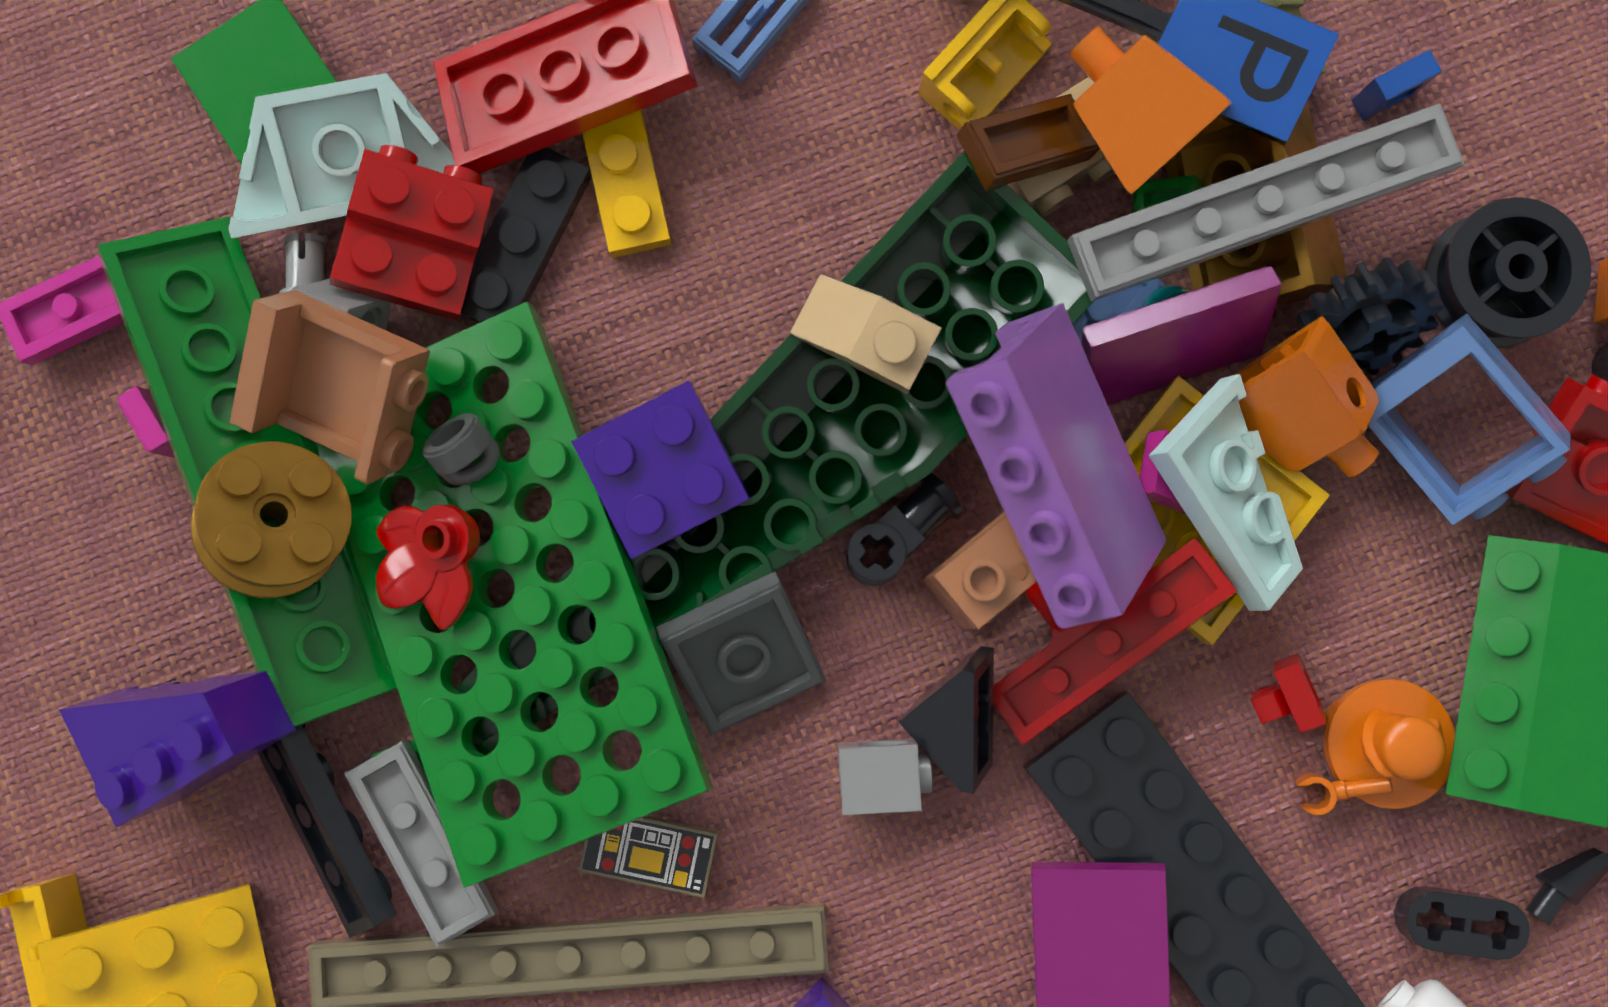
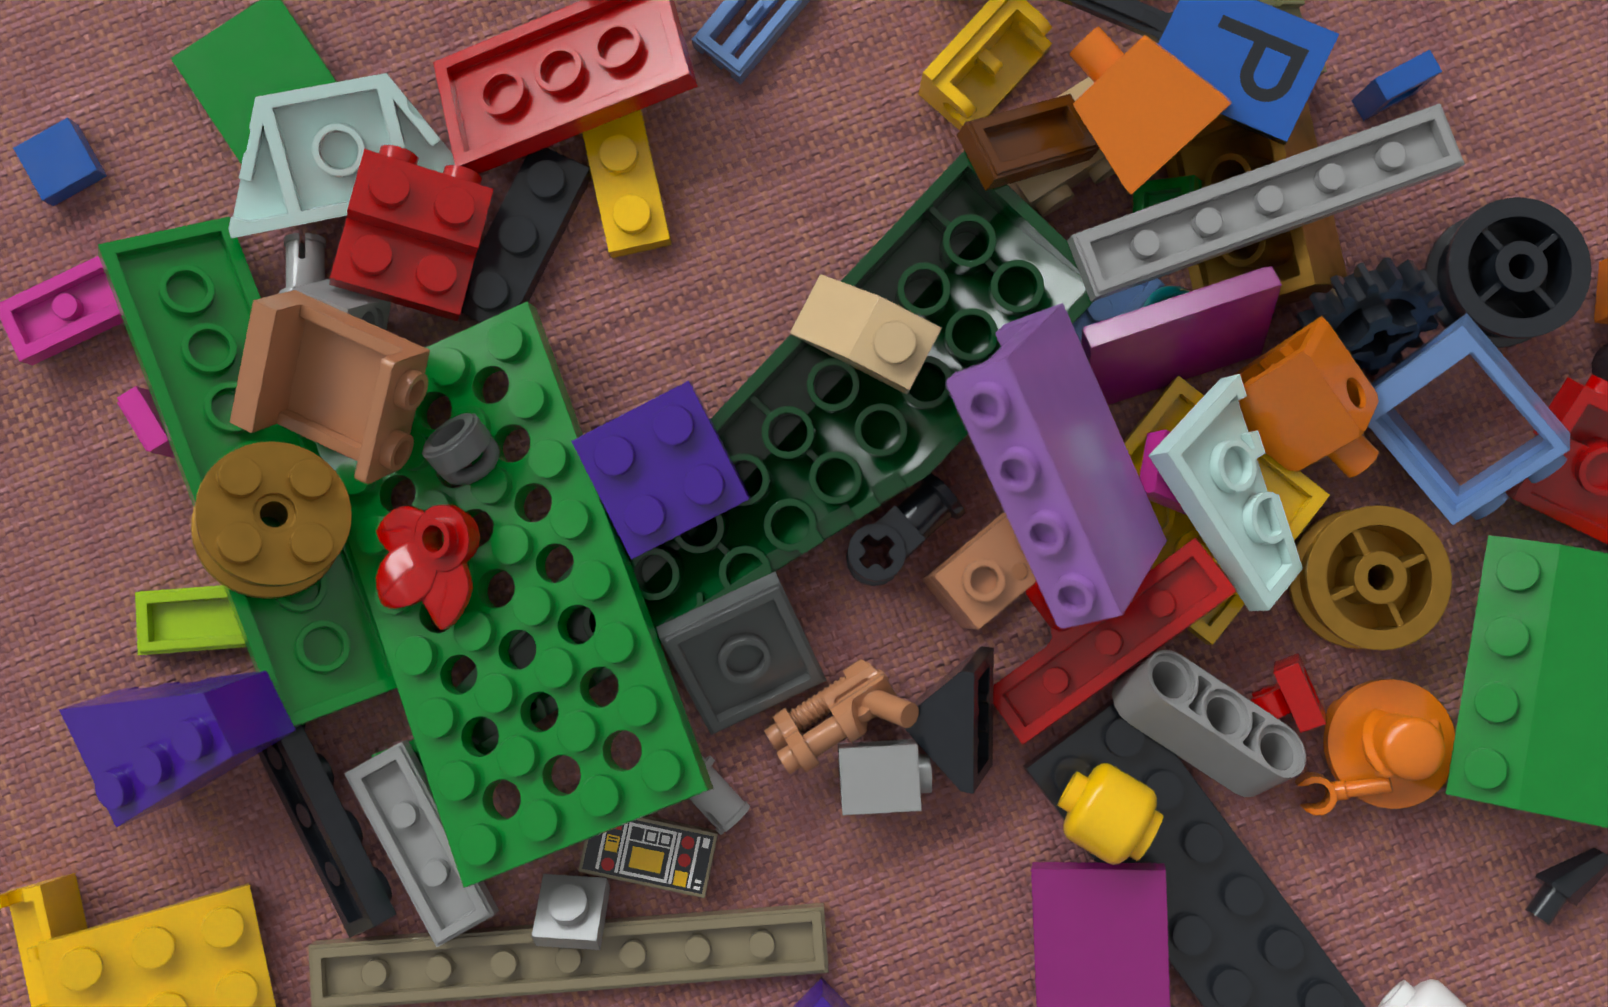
(60, 162): none -> blue tile
(185, 621): none -> lime tile
(571, 912): none -> light grey plate
(722, 804): none -> light grey pin
(852, 701): none -> nougat piece
(1110, 814): none -> yellow head
(1208, 724): none -> light grey beam
(1406, 569): none -> pearl gold wheel
(1459, 936): black beam -> none

